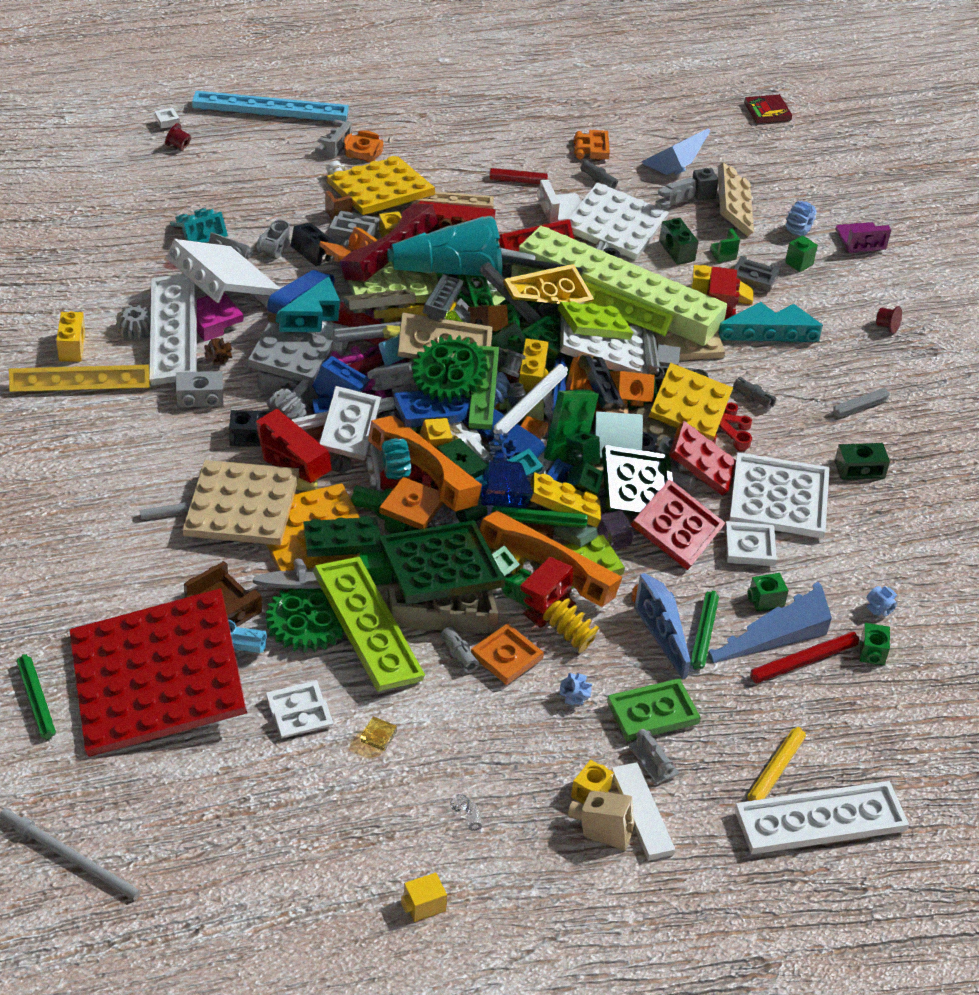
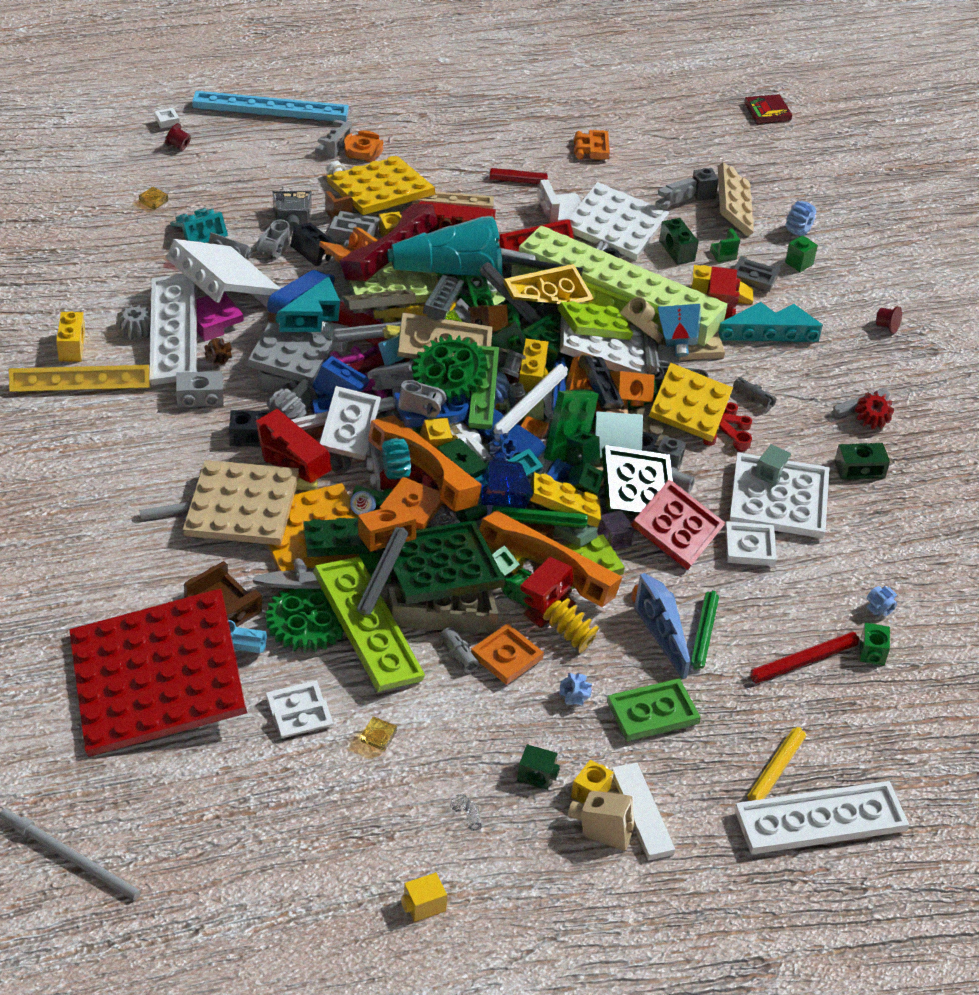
(35, 697): green axle -> none
(153, 198): none -> clear yellow plate
(292, 206): none -> dark grey torso
(363, 502): none -> tile
(378, 525): none -> orange brick
(382, 571): none -> dark grey axle
(418, 398): none -> light grey piece
(538, 767): none -> dark green brick
(598, 174): dark grey pin -> none
(643, 319): none -> tan plate
(652, 757): light grey hinge -> none
(677, 156): medium blue wedge -> none
(680, 326): none -> dark azure torso
(703, 458): plate -> none
(768, 592): green brick -> none
(771, 464): none -> sand green panel
(799, 621): medium blue wedge -> none
(864, 236): magenta bracket -> none
(877, 403): none -> red gear

